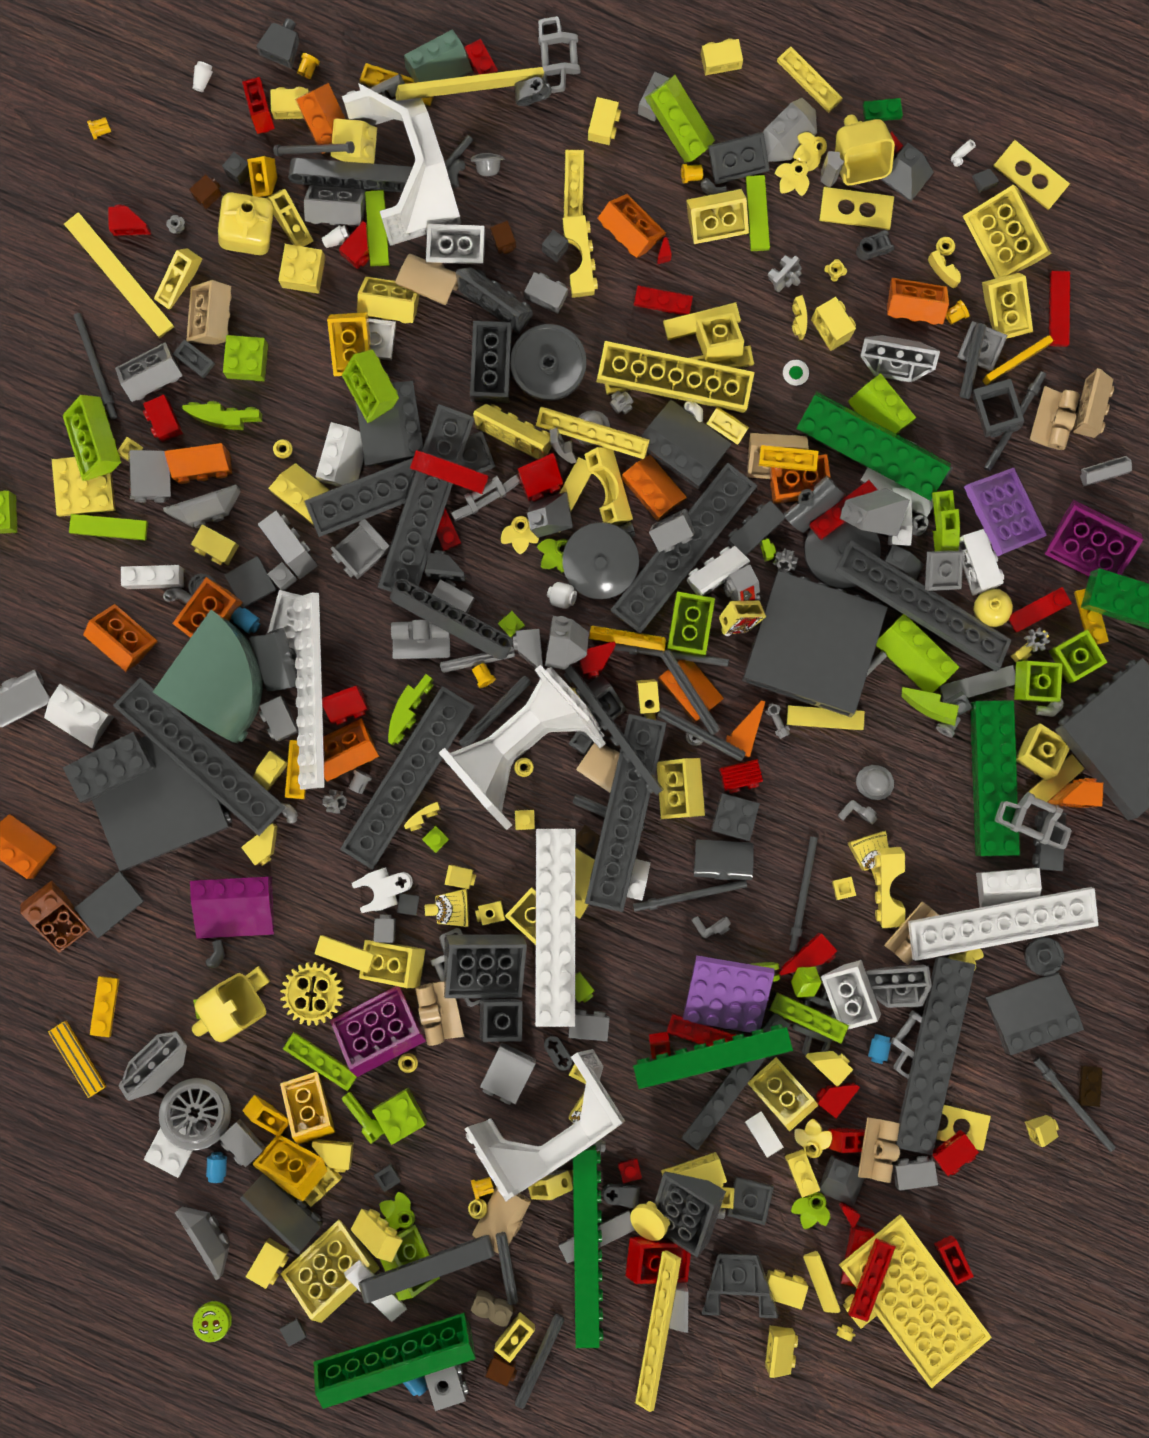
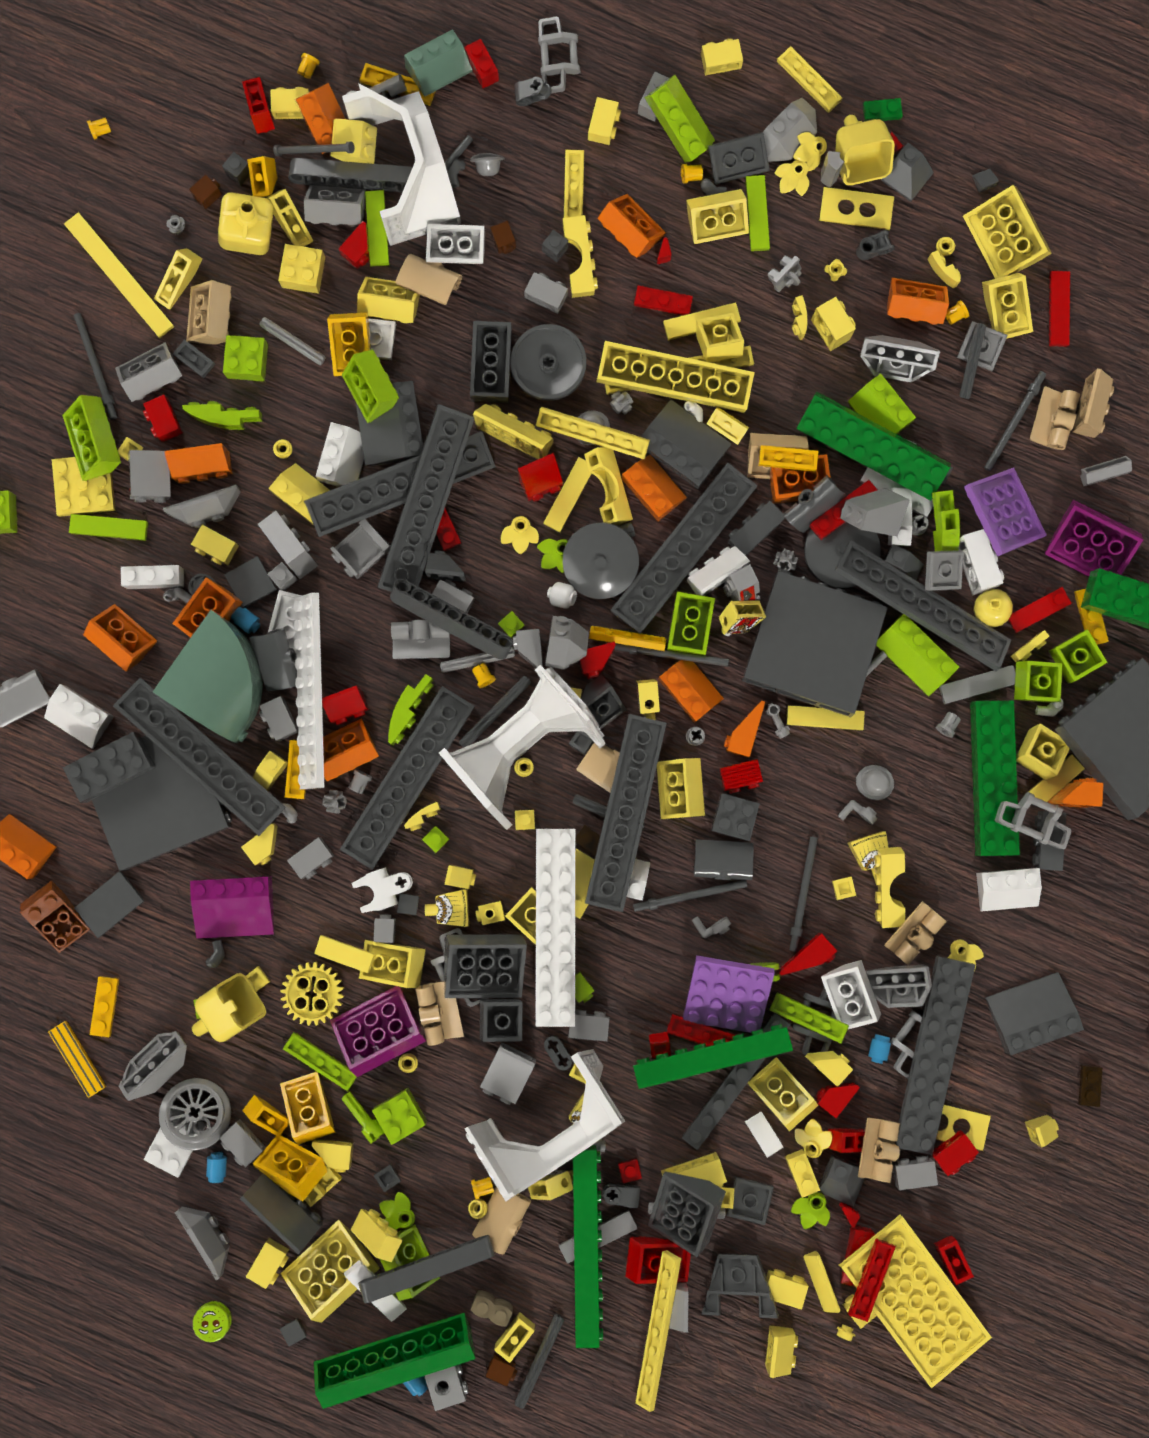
(125, 222): red slope -> none
(202, 74): white cone -> none
(280, 43): dark grey torso -> none
(292, 341): none -> light grey axle
(311, 858): none -> light grey brick
(336, 236): white cone -> none
(449, 472): red slope -> none
(465, 84): light yellow tile -> none
(473, 507): light grey bar -> none
(493, 299): dark grey slope -> none
(506, 1266): dark grey axle -> none
(550, 515): dark grey slope -> none
(563, 448): light grey slope -> none
(617, 736): dark grey plate -> none
(649, 1221): light yellow tile -> none
(672, 531): light grey slope -> none
(690, 692): dark grey axle -> none
(701, 734): dark grey axle -> none
(768, 549): lime plate -> none
(795, 372): white sticker -> none
(806, 982): lime brick -> none
(930, 705): lime slope -> none
(957, 157): white arm -> none
(961, 700): dark grey plate -> none
(992, 391): dark grey window -> none
(1003, 923): white plate -> none
(1017, 153): light yellow piece -> none
(1017, 360): yellow tile -> none
(1042, 636): light grey gear -> none
(1044, 956): dark grey tile -> none
(1050, 1075): dark grey bar -> none

